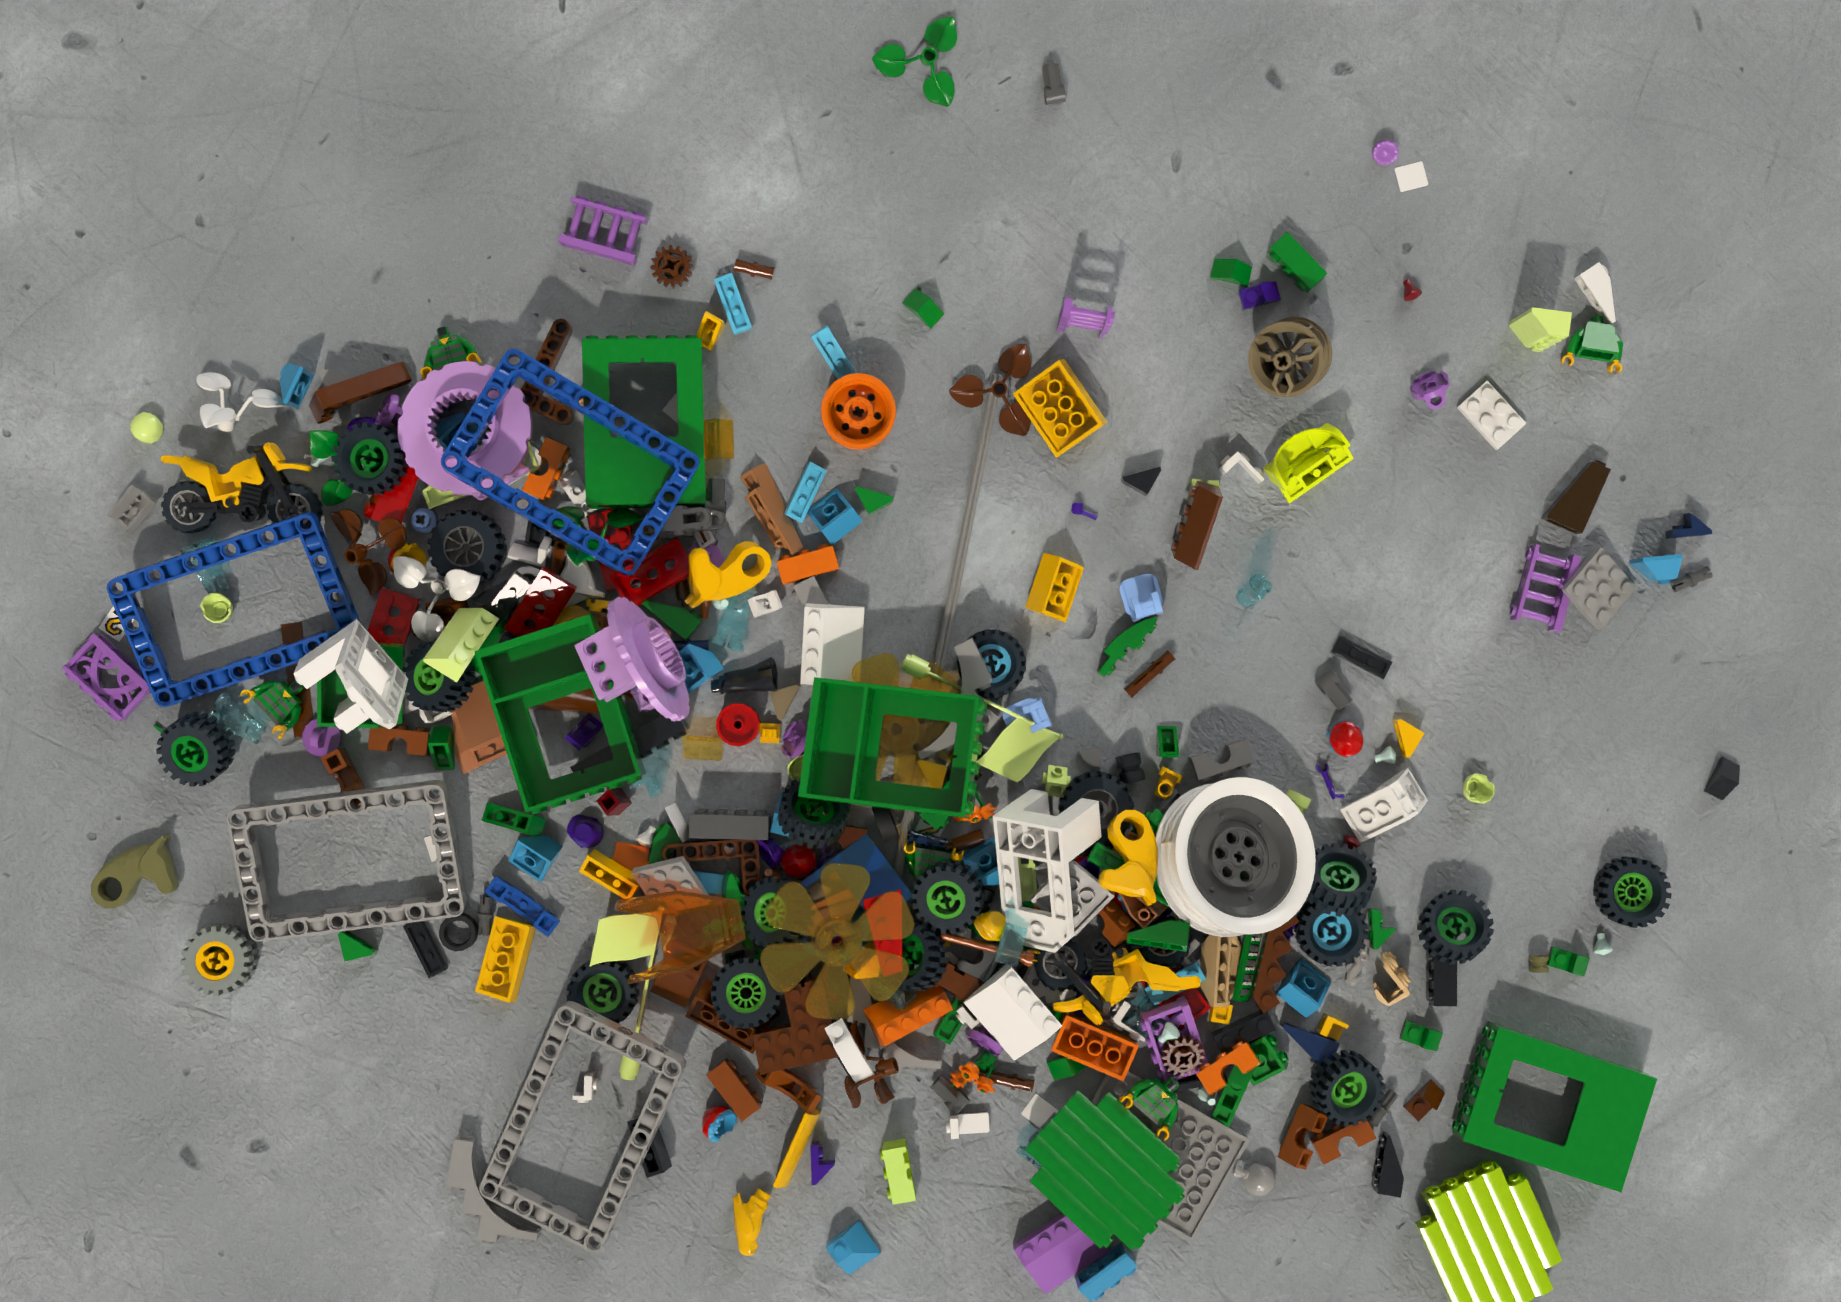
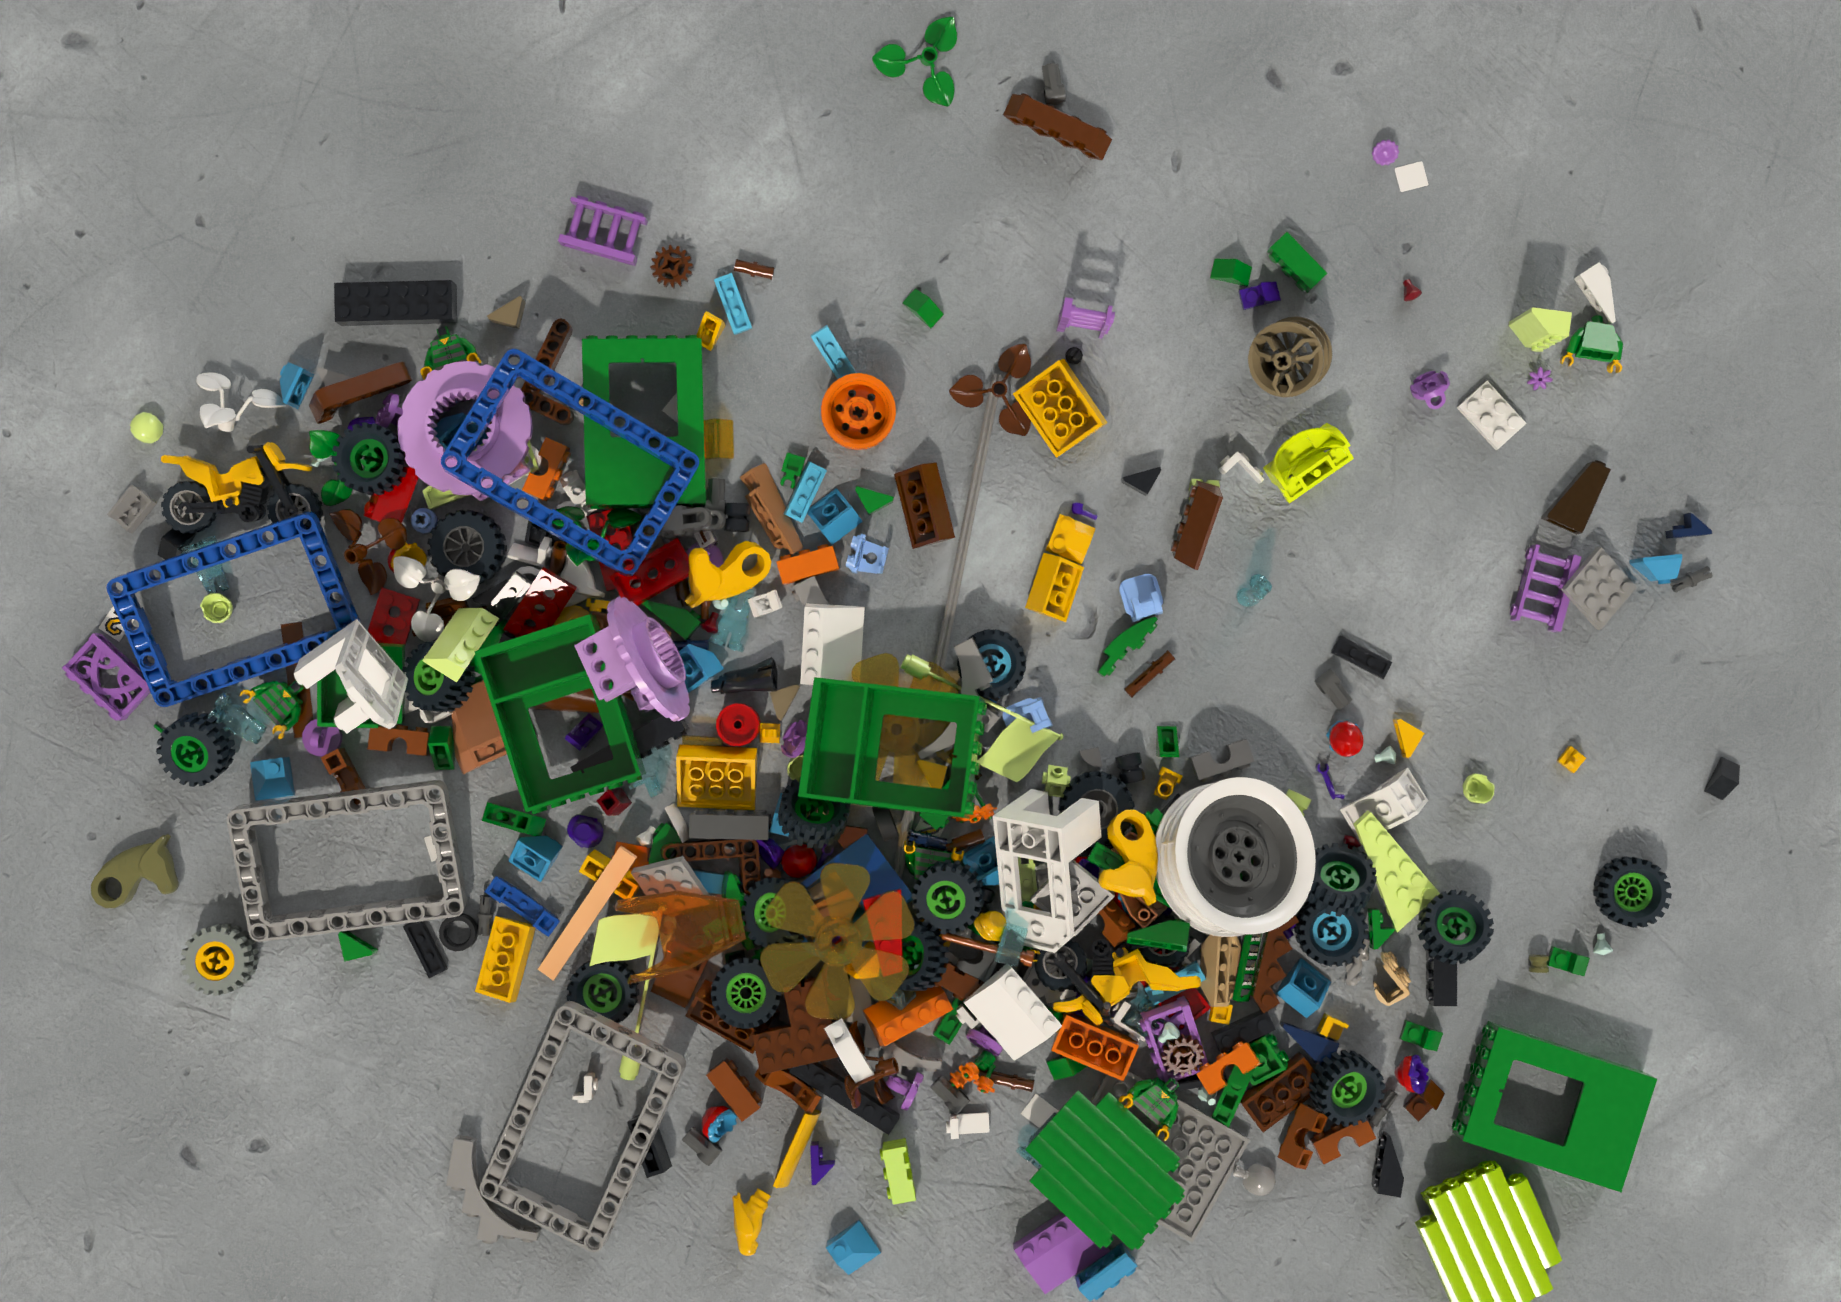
(173, 542): none -> black slope
(272, 778): none -> dark azure slope
(395, 302): none -> black brick
(509, 314): none -> dark tan slope
(587, 912): none -> light nougat tile
(705, 1149): none -> dark grey piece
(711, 624): none -> dark red rock
(716, 777): none -> yellow slope
(737, 517): none -> black wheel
(792, 467): none -> green plate
(833, 1086): none -> black brick
(858, 563): none -> light blue piece
(905, 1088): none -> medium lavender tile
(924, 505): none -> reddish brown slope
(1065, 129): none -> reddish brown brick
(1070, 539): none -> yellow slope
(1074, 355): none -> black piece
(1279, 1094): none -> reddish brown slope
(1398, 878): none -> yellowish green wing
(1412, 1074): none -> hair
(1539, 378): none -> medium lavender plant
(1571, 759): none -> yellow tile

